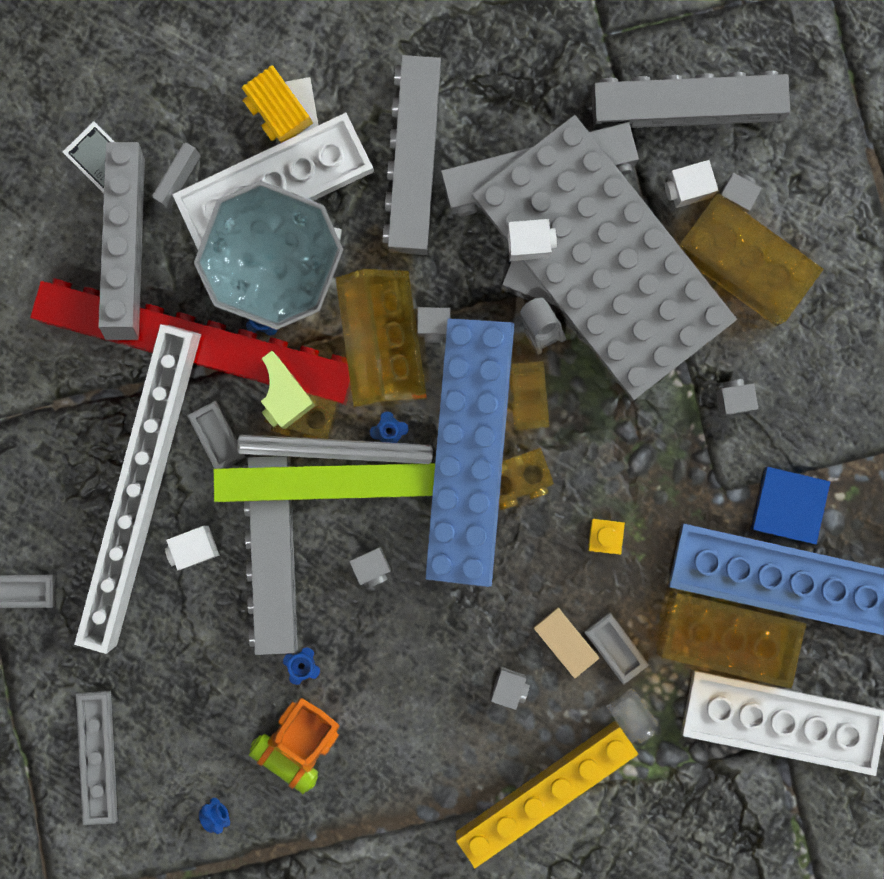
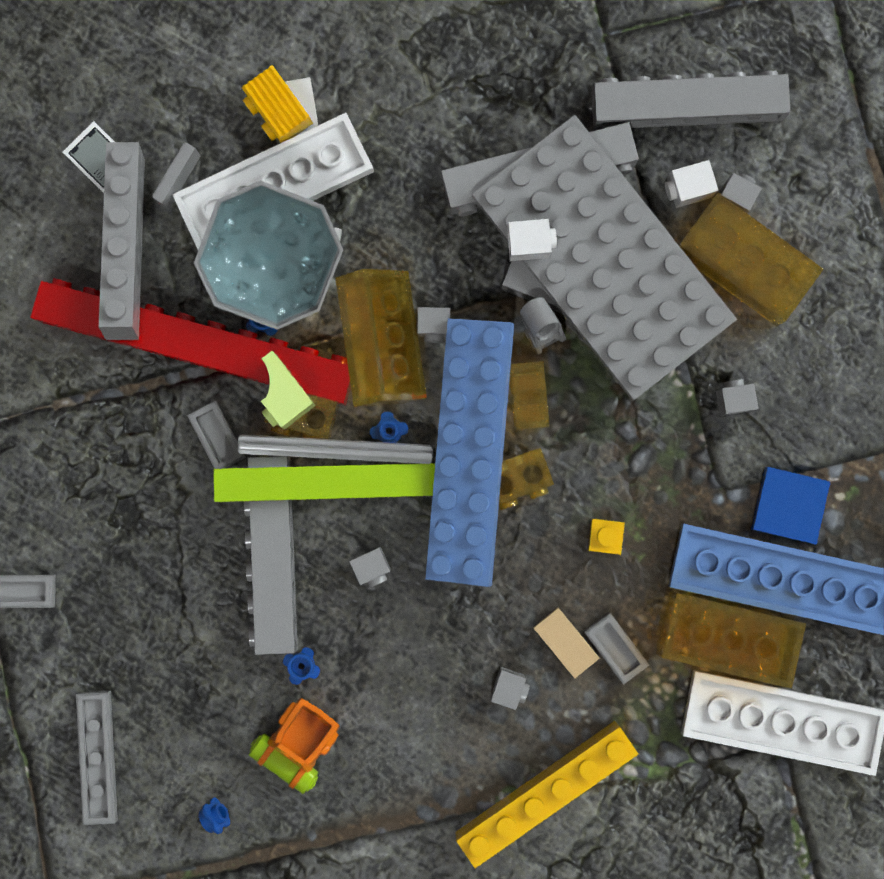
(137, 488): white brick -> none
(191, 548): white brick -> none
(414, 155): light grey brick -> none
(633, 716): clear brick -> none

